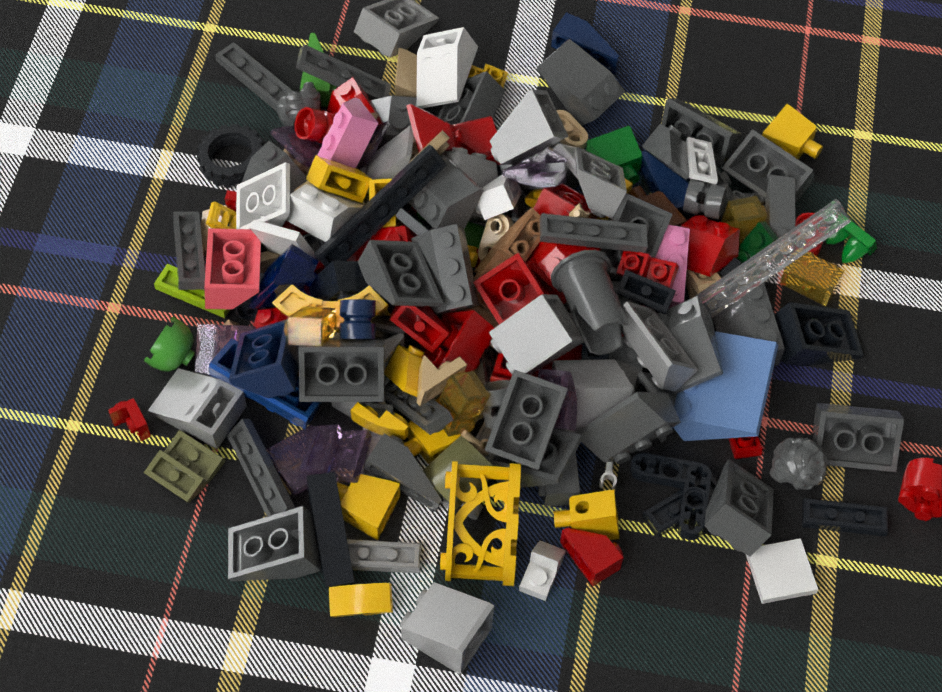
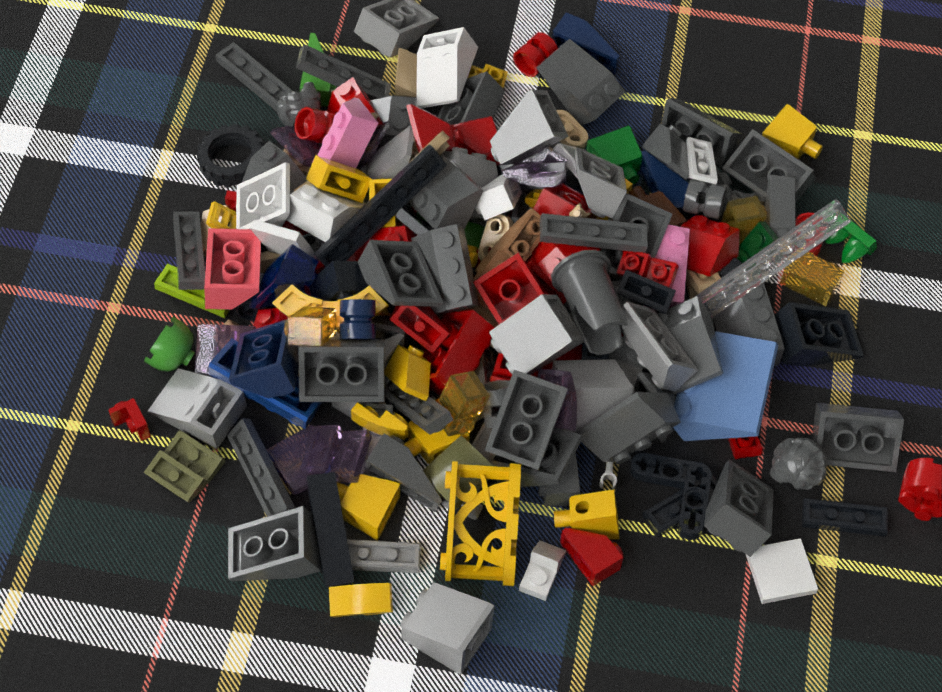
(433, 380): tan slope -> none
(479, 445): tan hand -> none
(534, 53): none -> red wheel

